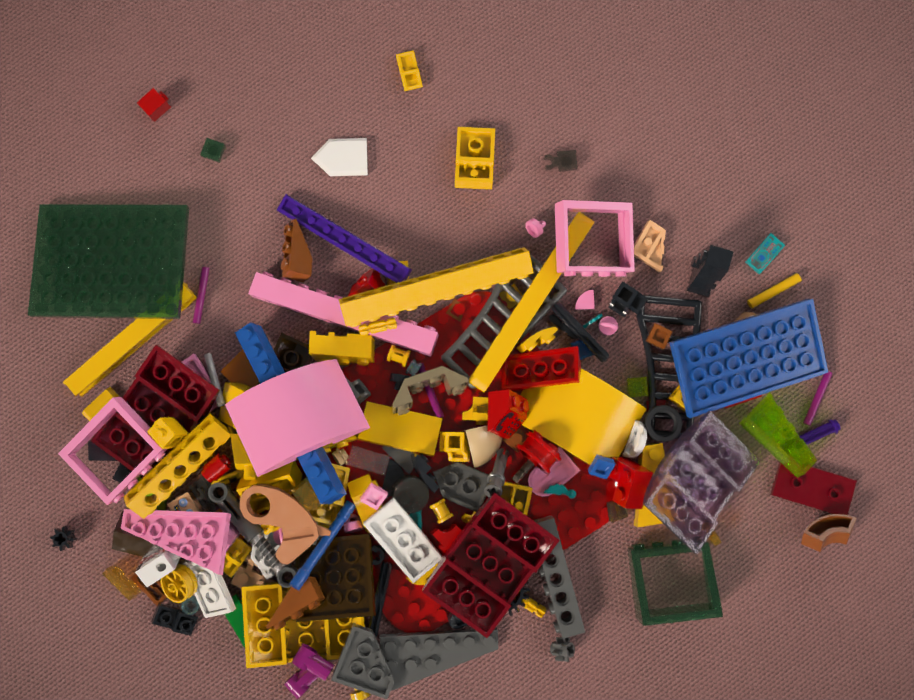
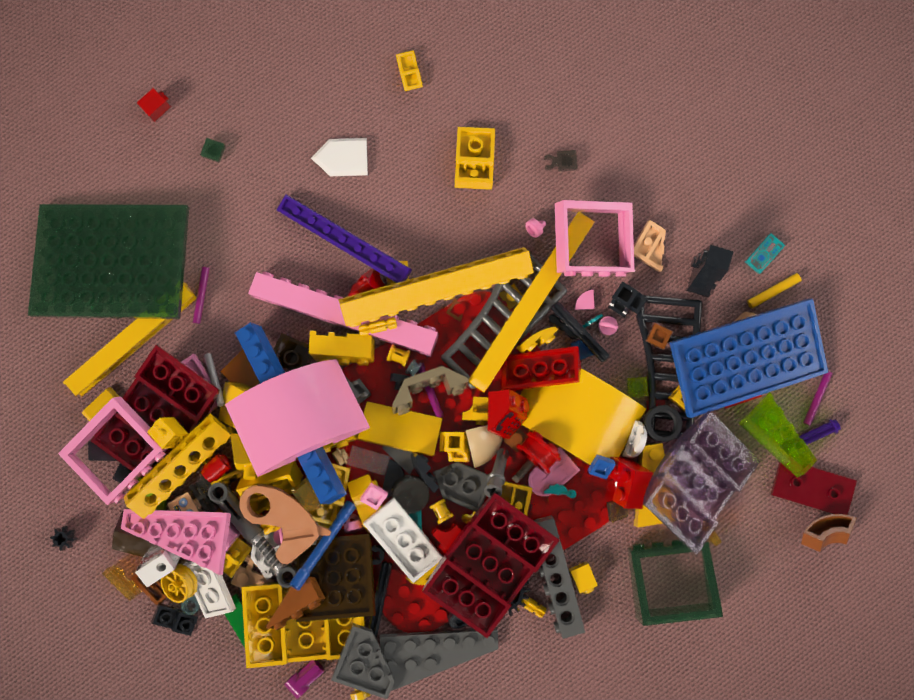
(297, 257): dark orange slope -> none
(309, 660): magenta piece -> none
(562, 649): dark grey gear -> none
(583, 578): none -> yellow brick

